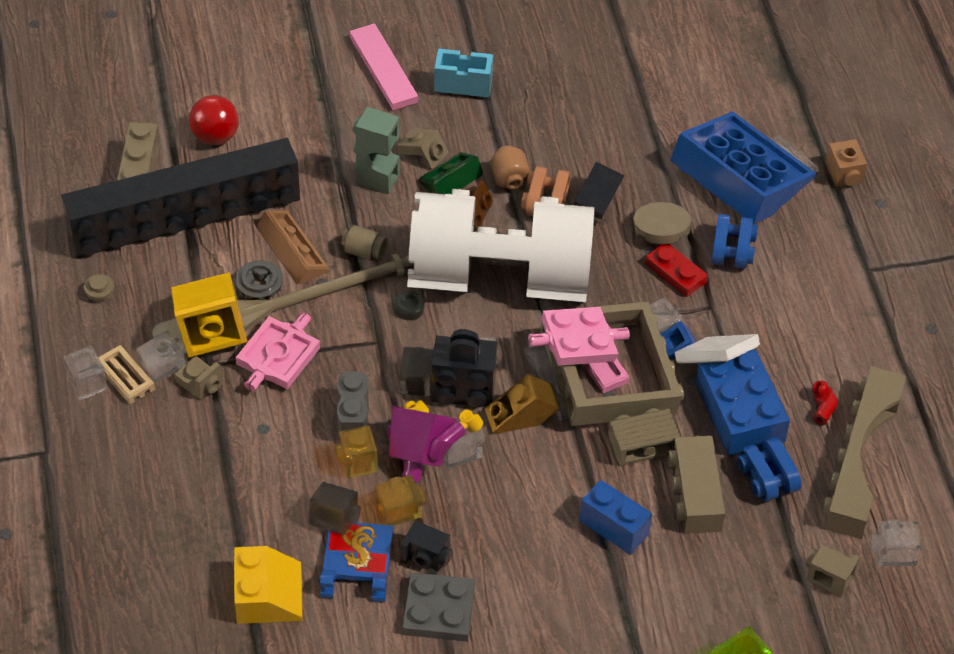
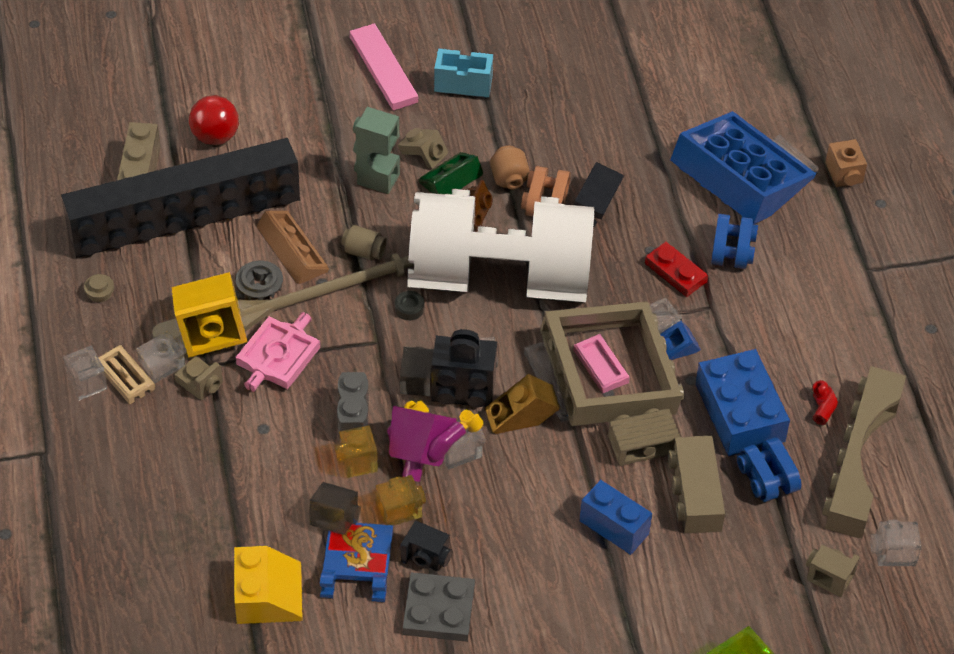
(578, 336): bright pink plate -> none
(662, 222): dark tan tile -> none
(717, 348): white tile -> none

